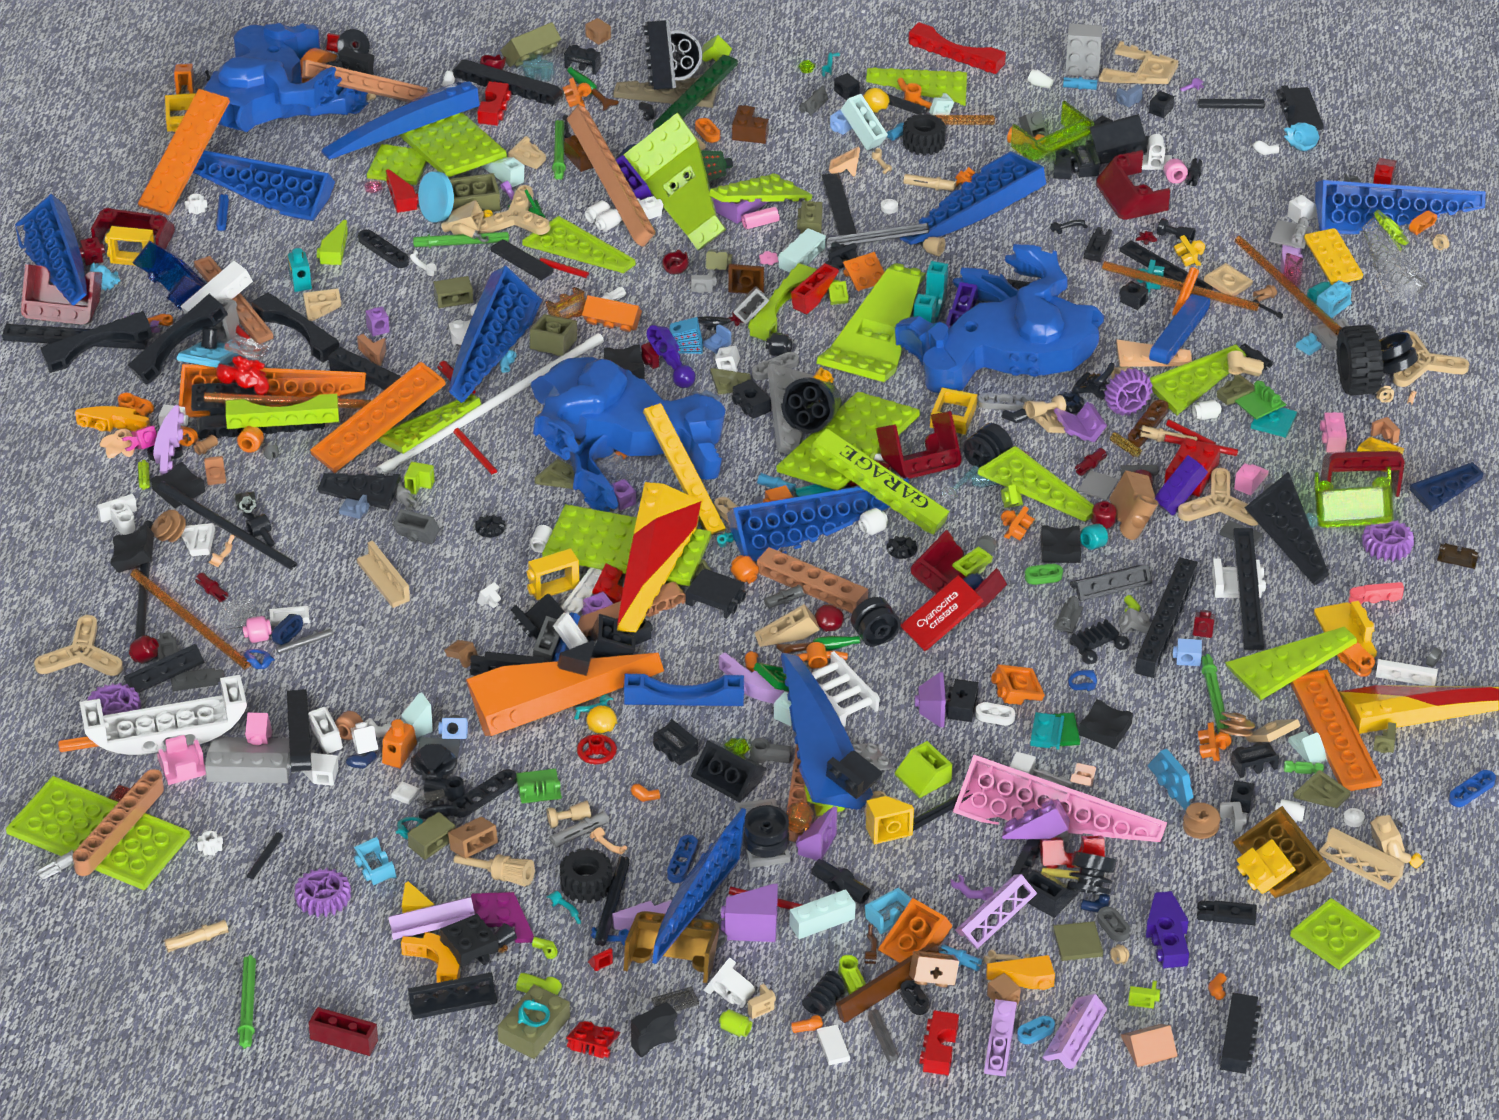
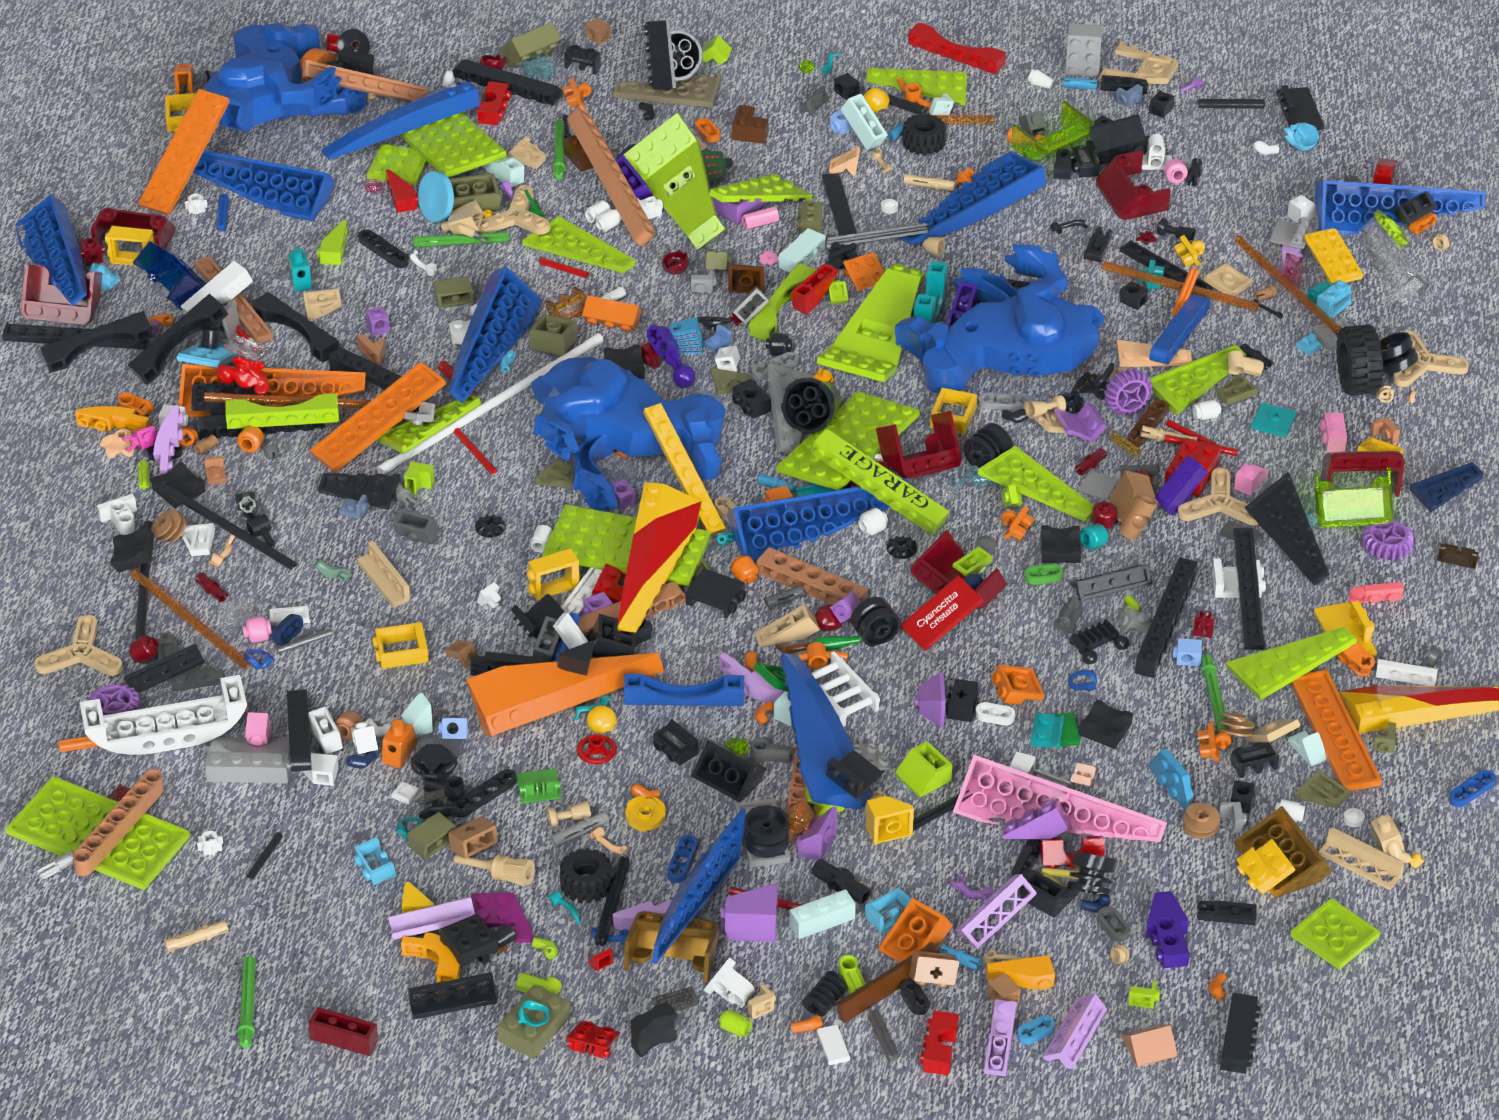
(181, 760): bright pink panel -> none
(324, 896): medium lavender gear -> none
(332, 571): none -> sand green arm
(399, 634): none -> yellow window
(425, 414): none -> light grey bracket
(522, 259): black tile -> none
(580, 78): piece -> none
(642, 822): none -> yellow plate
(699, 89): dark green plate -> none
(760, 712): none -> orange arm
(844, 607): none -> medium lavender brick
(871, 954): reddish brown piece -> none
(1078, 941): olive tile -> none
(1112, 83): none -> black hinge
(1260, 401): bright green hinge -> none
(1302, 767): bright green axle -> none
(1414, 208): none -> black window

